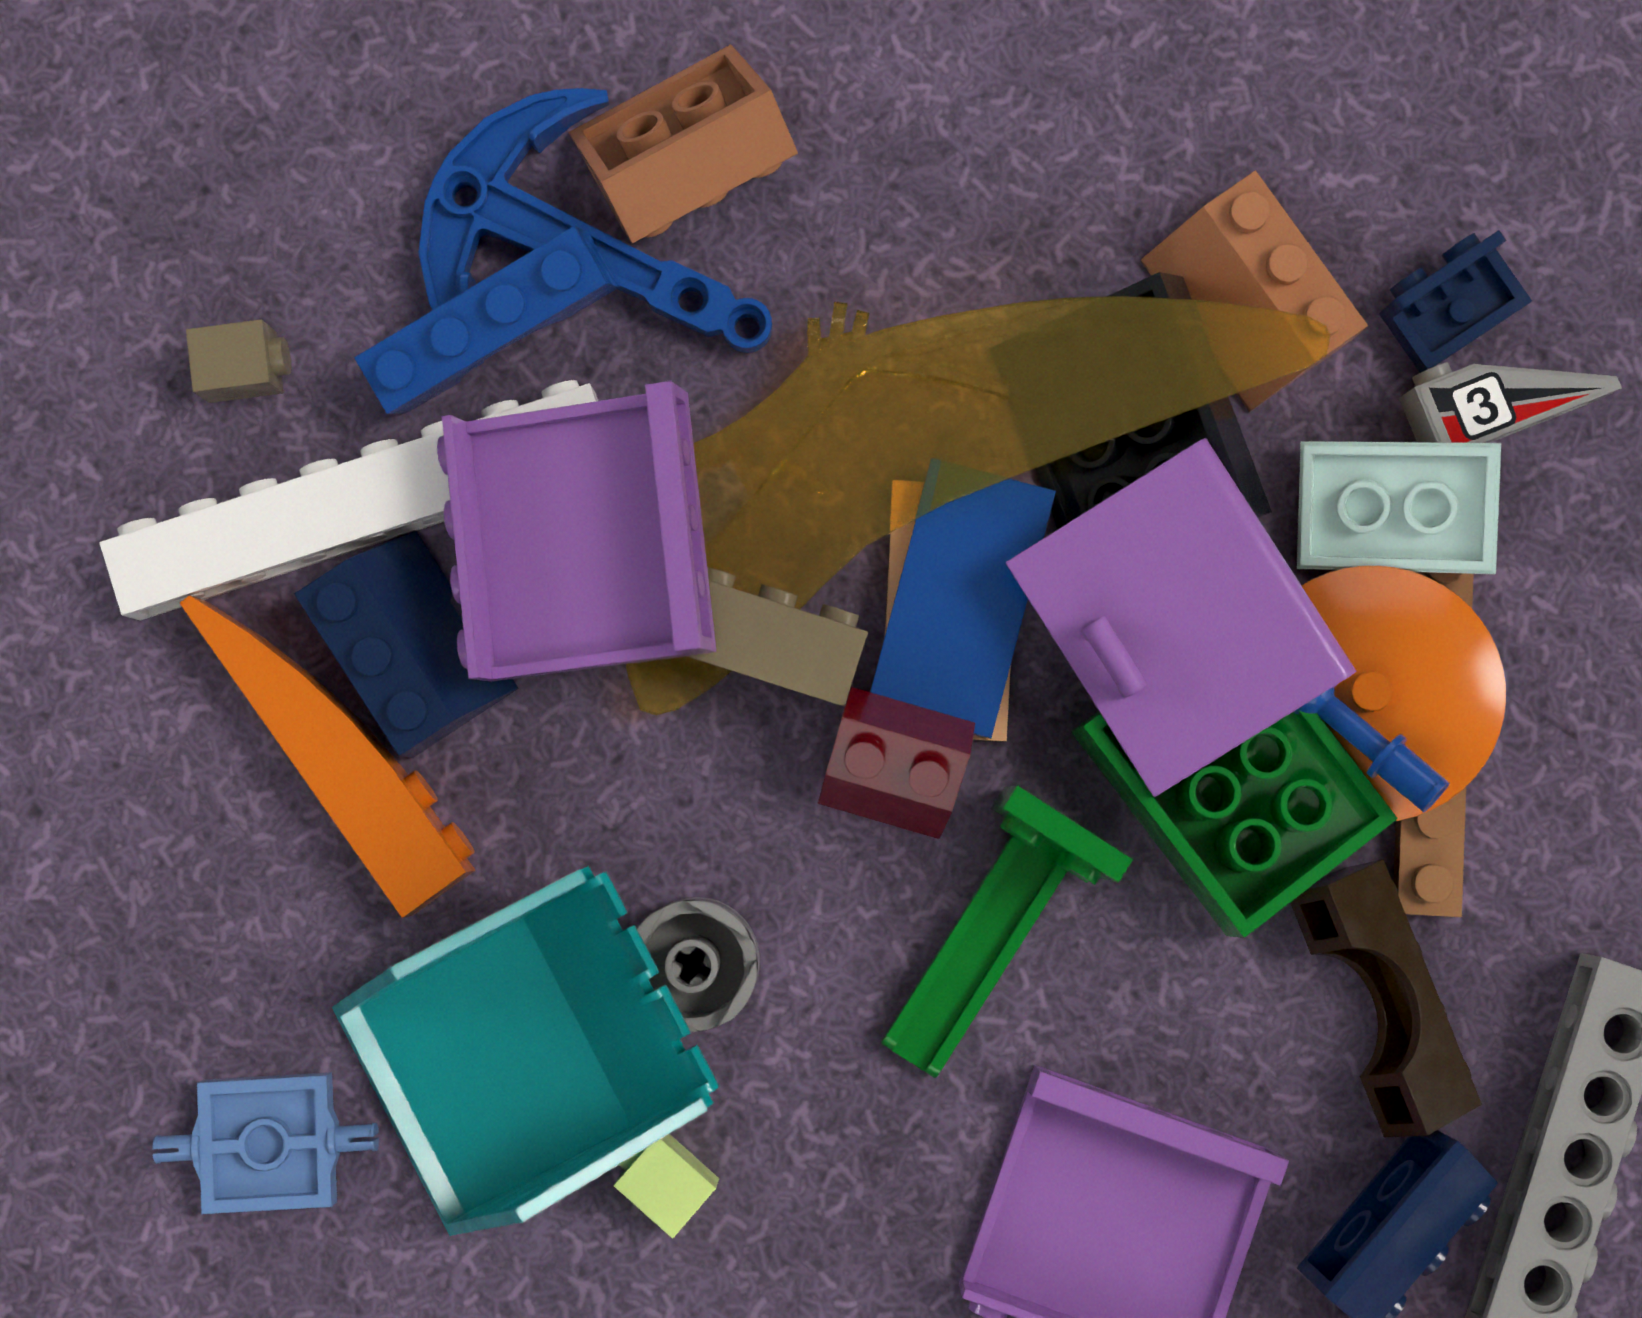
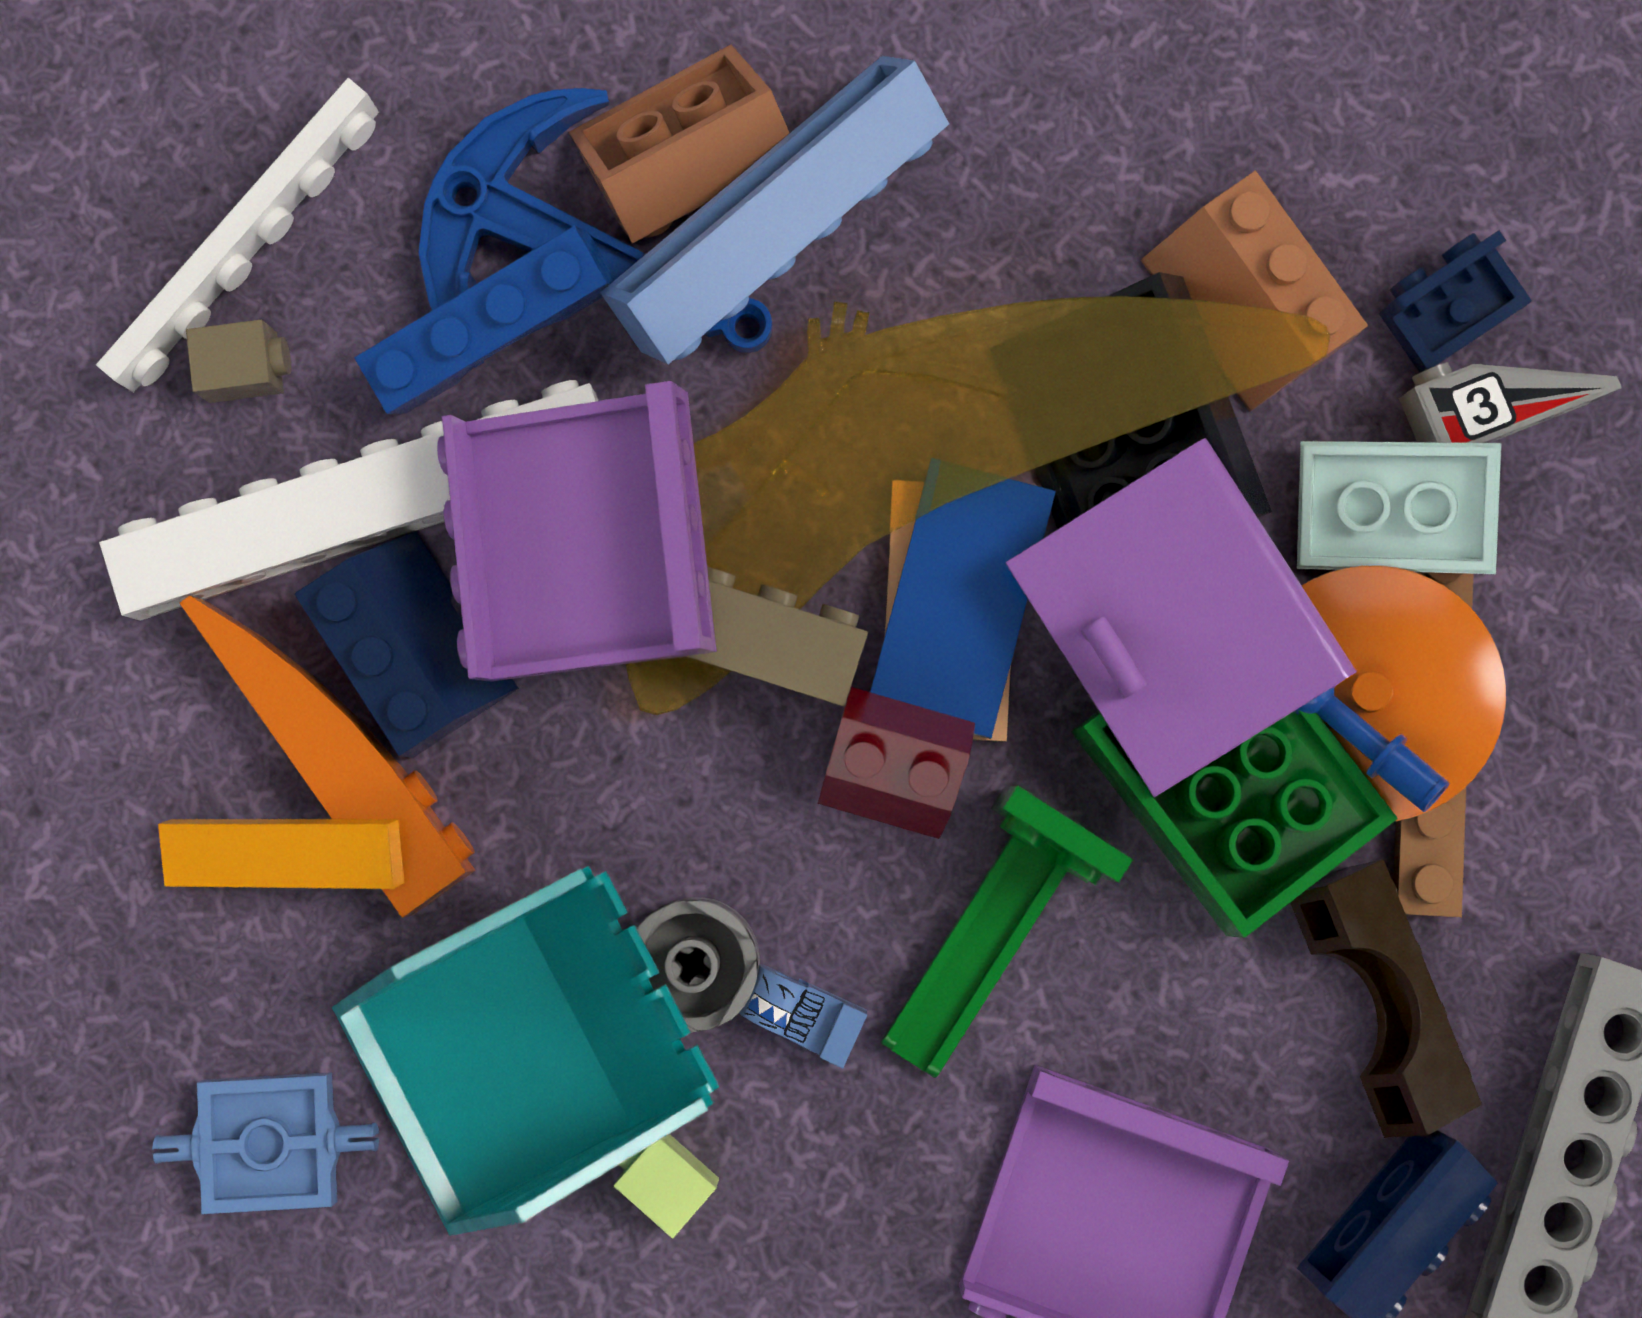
(225, 254): none -> white plate
(282, 853): none -> light orange tile
(776, 209): none -> medium blue brick
(805, 1015): none -> medium blue leg

